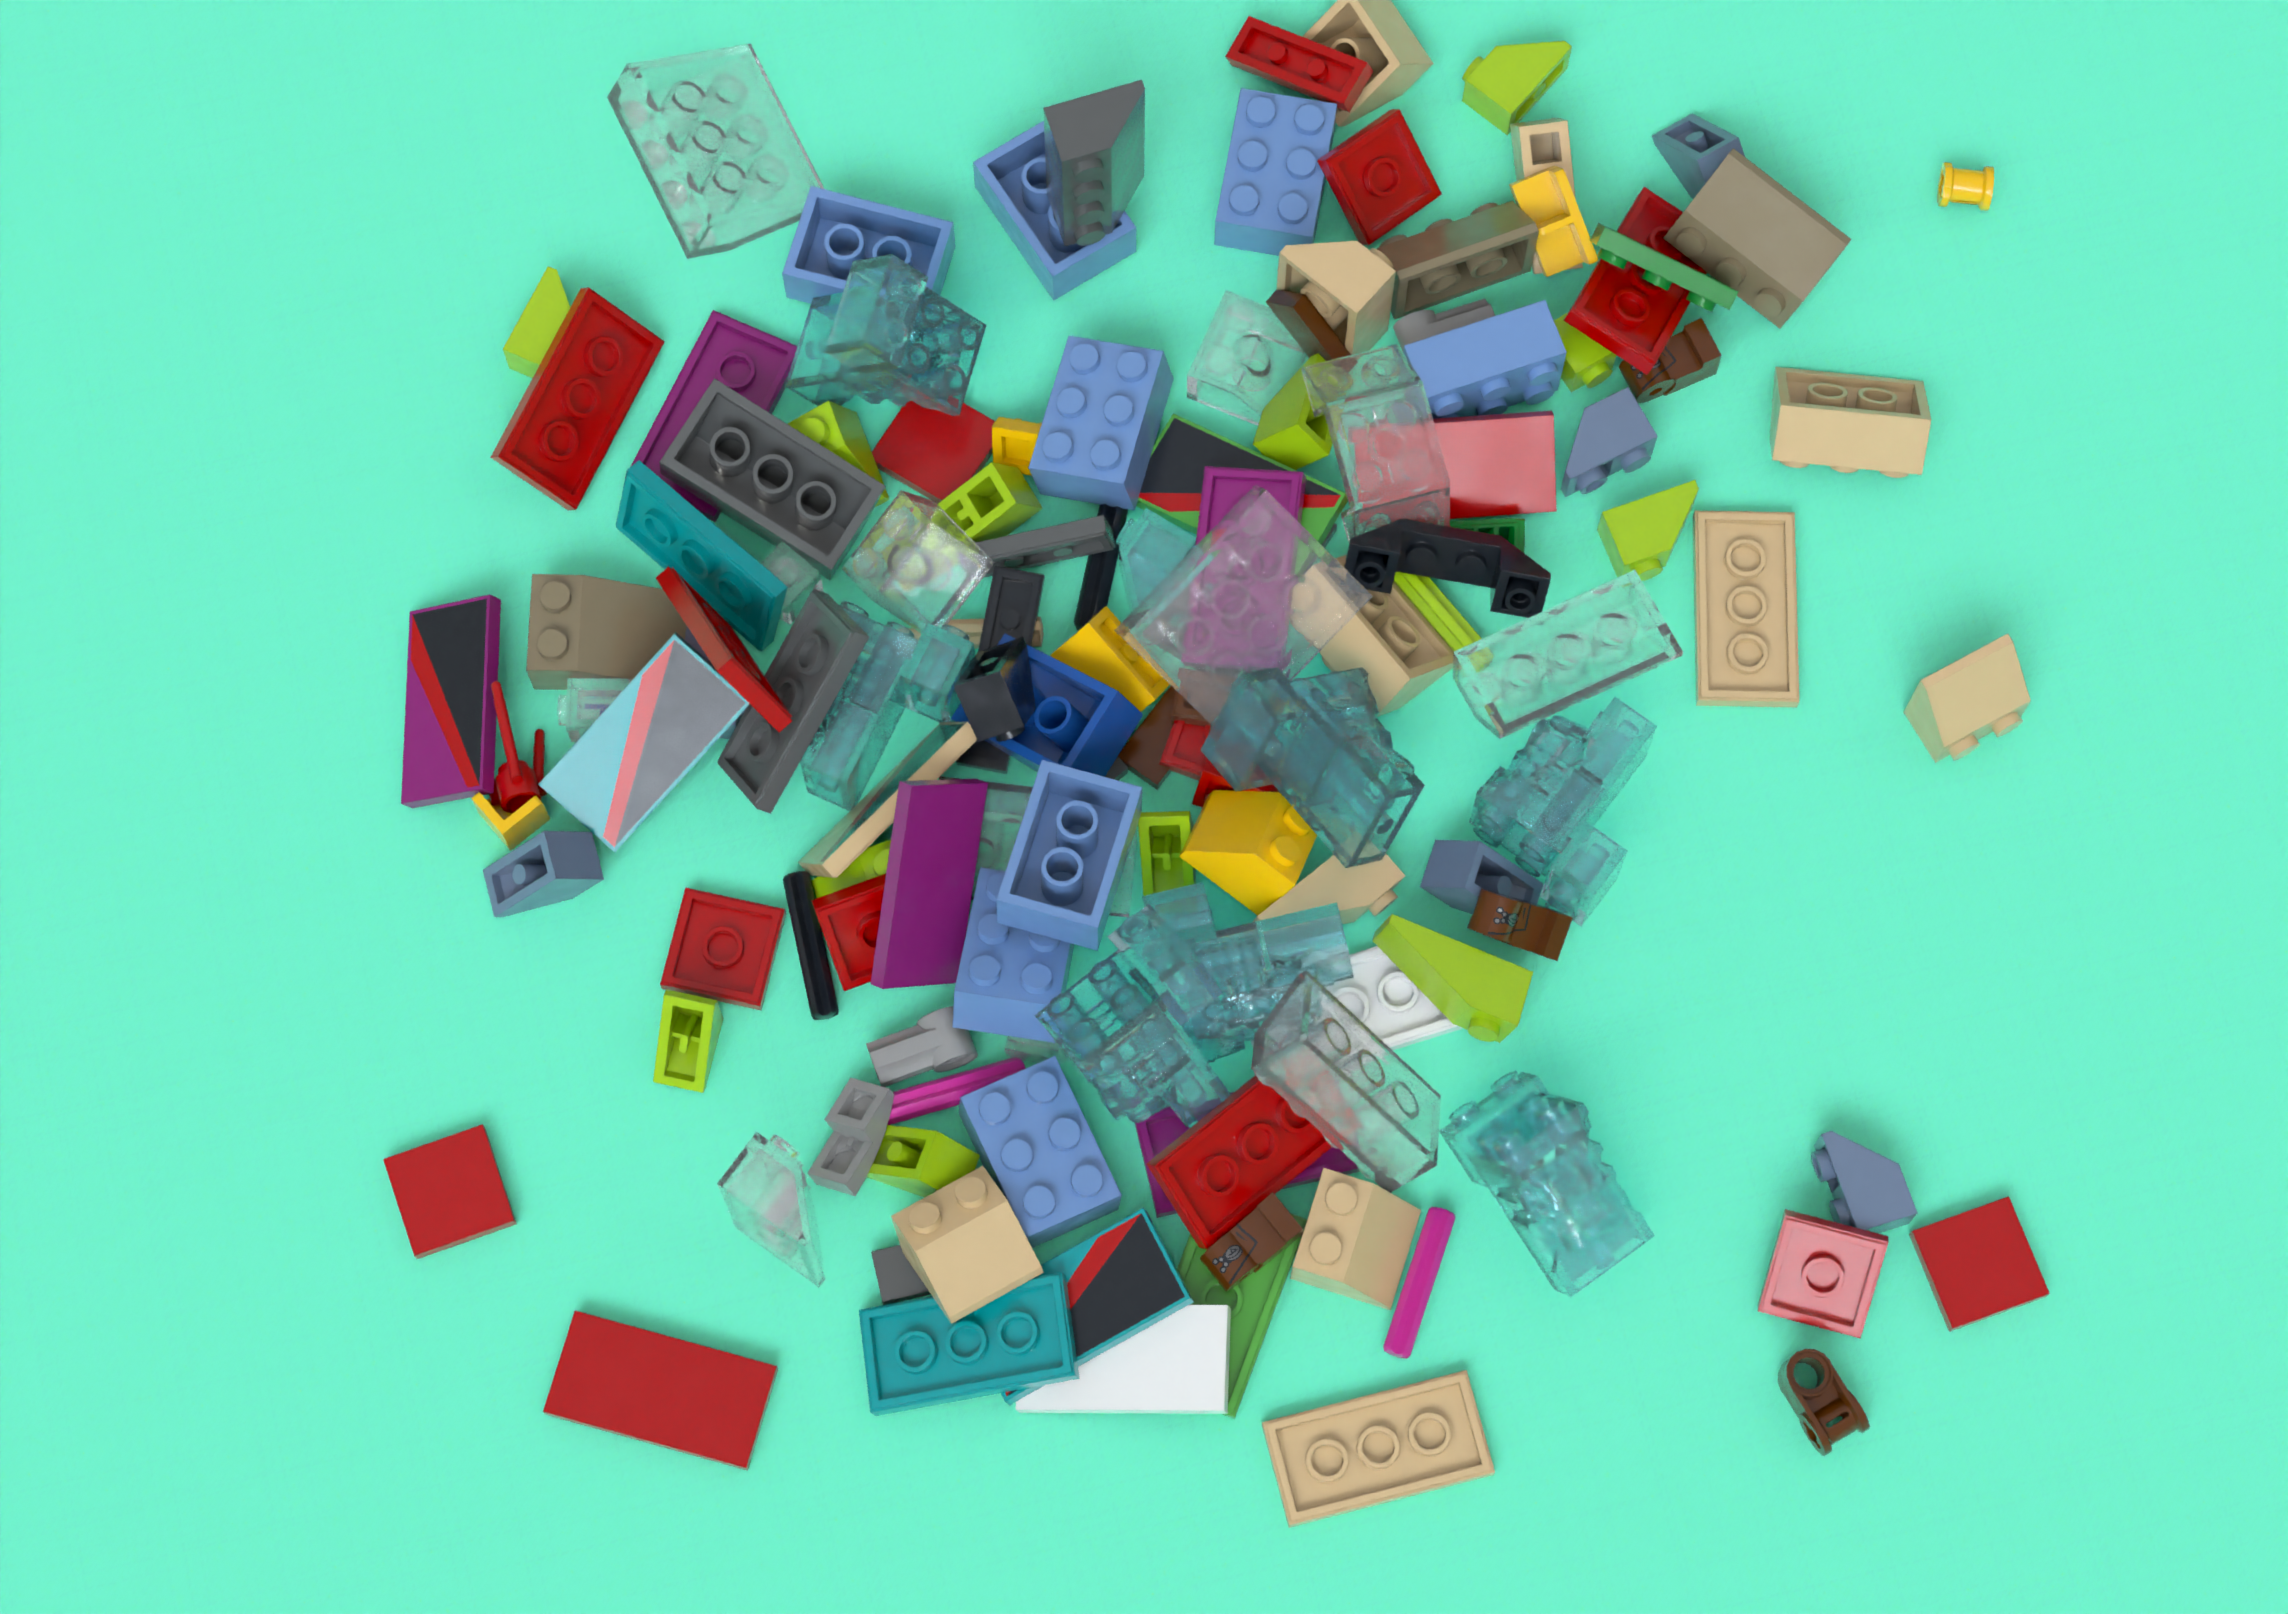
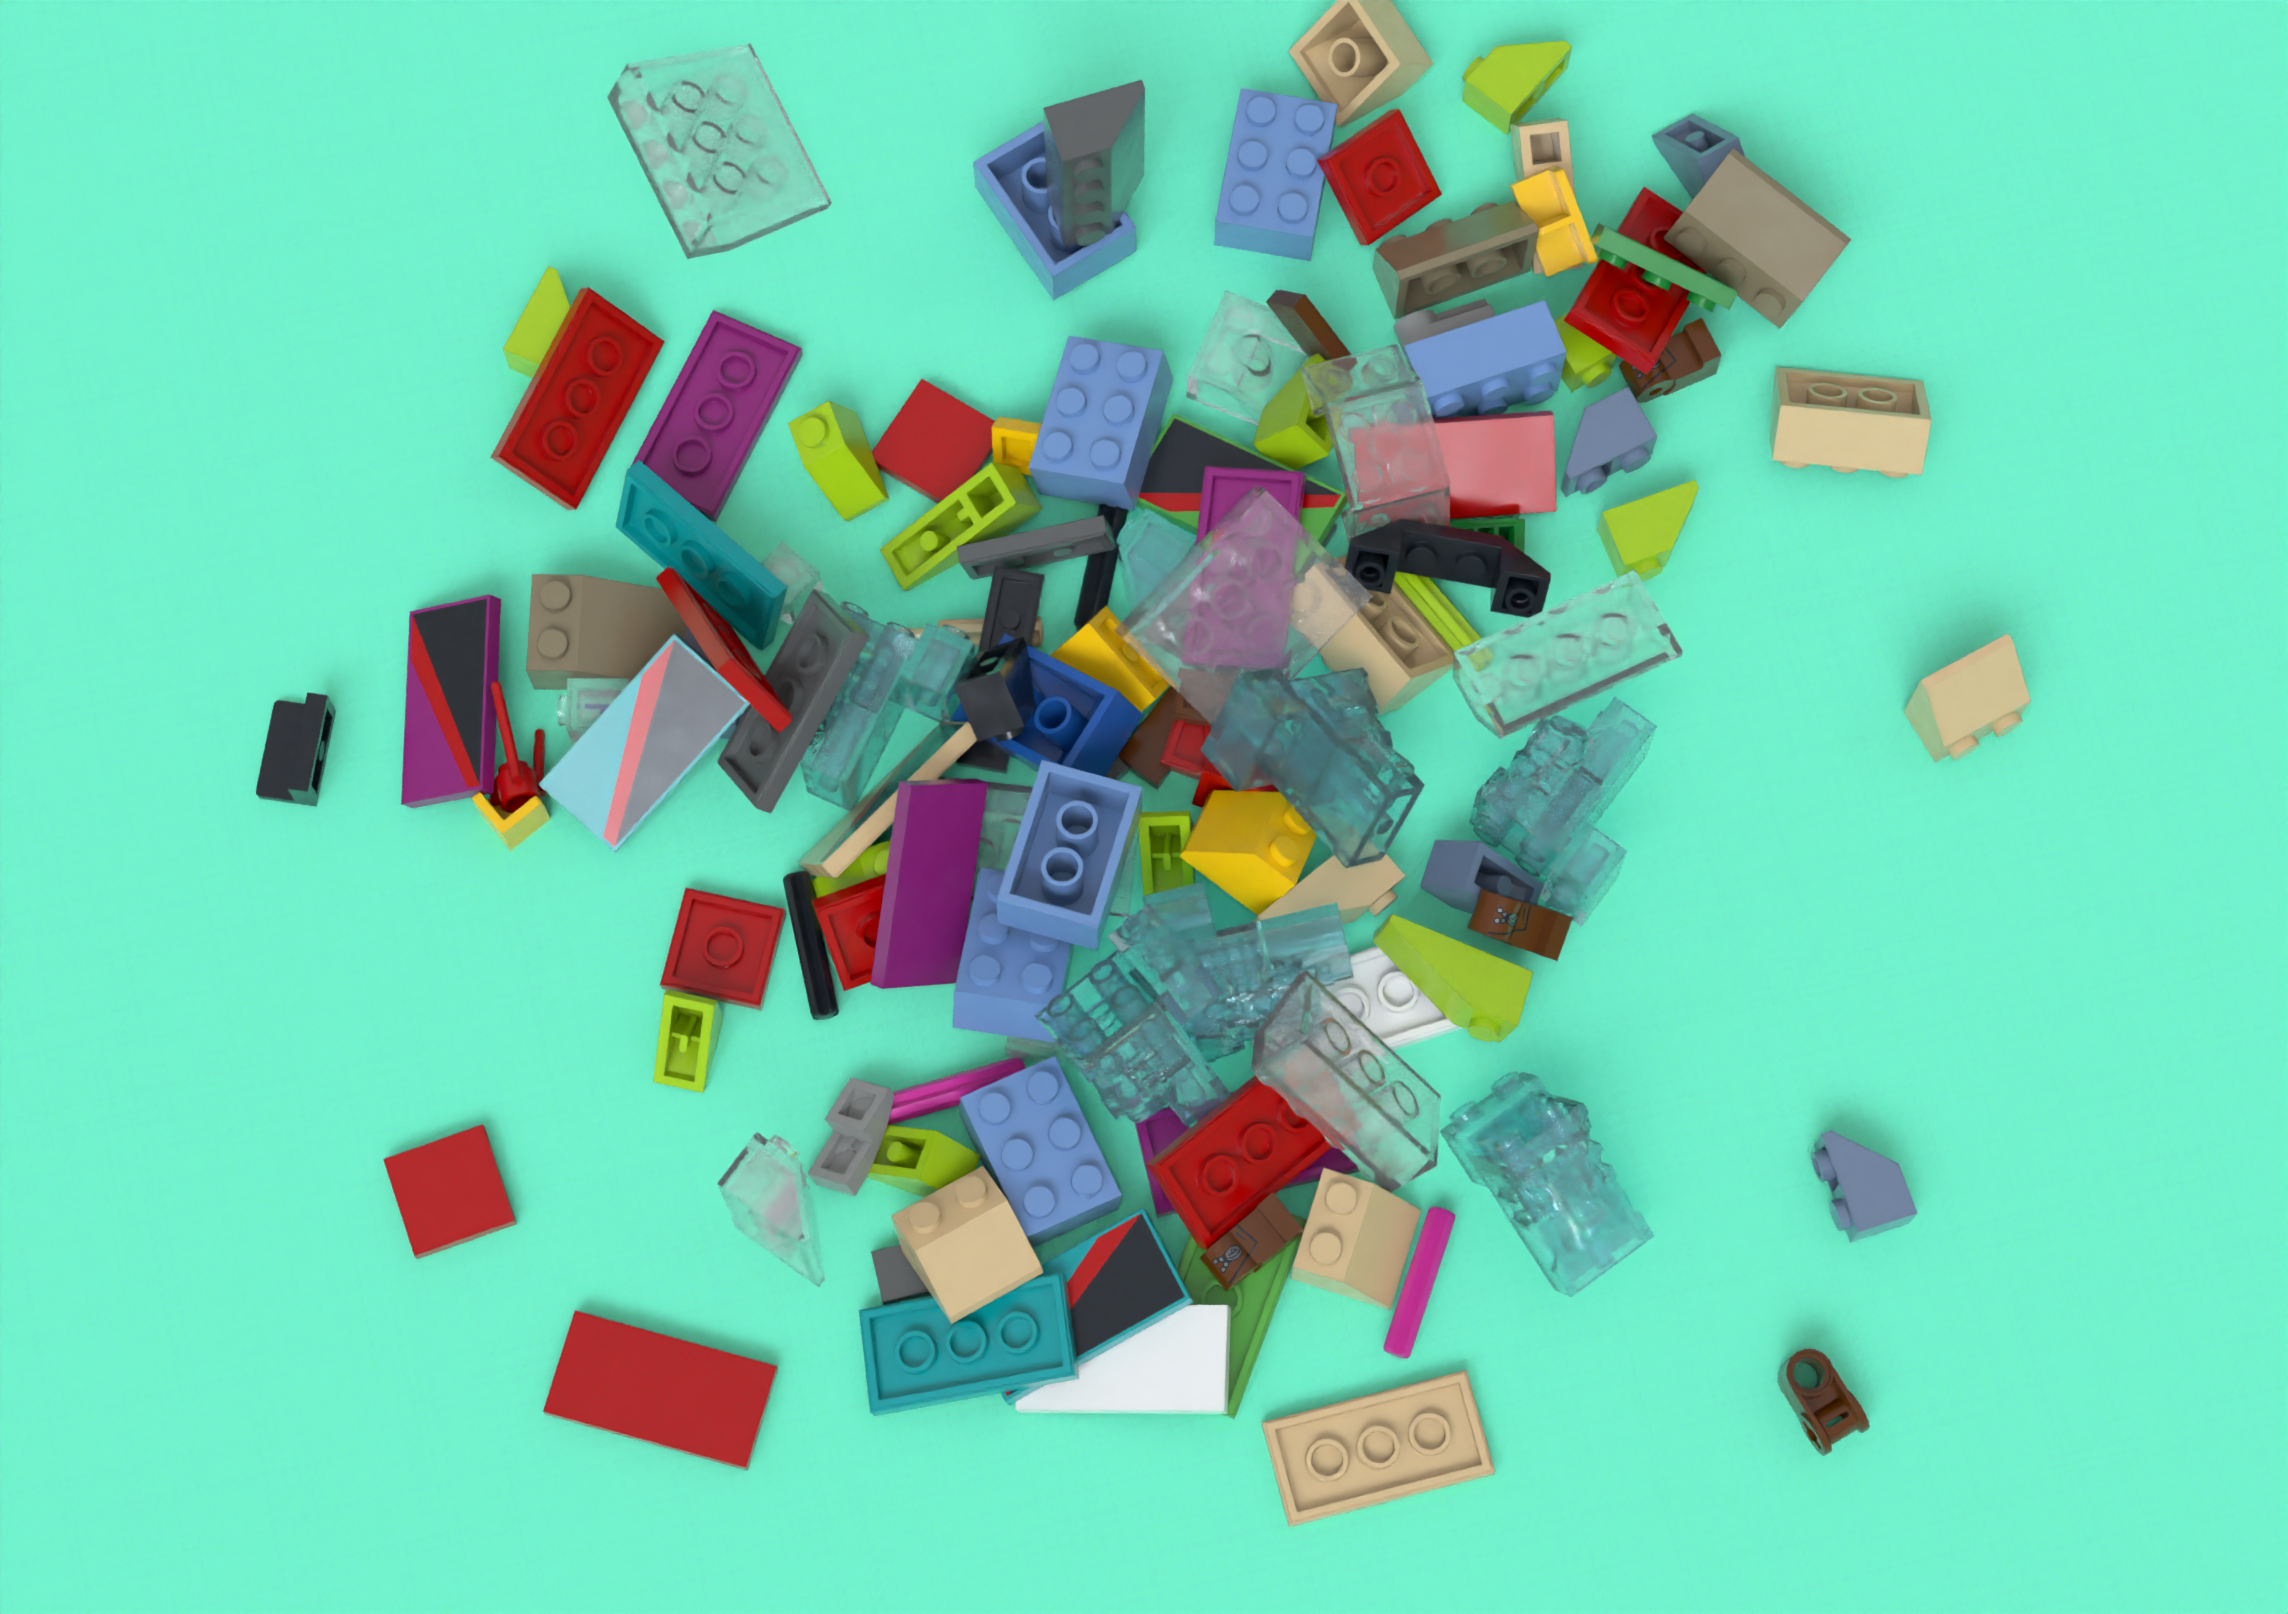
(296, 750): none -> black panel
(543, 872): sand blue slope -> none
(771, 478): dark grey slope -> none
(847, 229): medium blue brick -> none
(886, 341): clear light blue brick -> none
(918, 563): clear slope -> none
(922, 1048): light grey piece -> none
(1299, 63): red plate -> none
(1345, 285): tan slope -> none
(1745, 609): tan tile -> none
(1823, 1273): tile -> none
(1965, 186): yellow bush -> none
(1979, 1264): red tile -> none

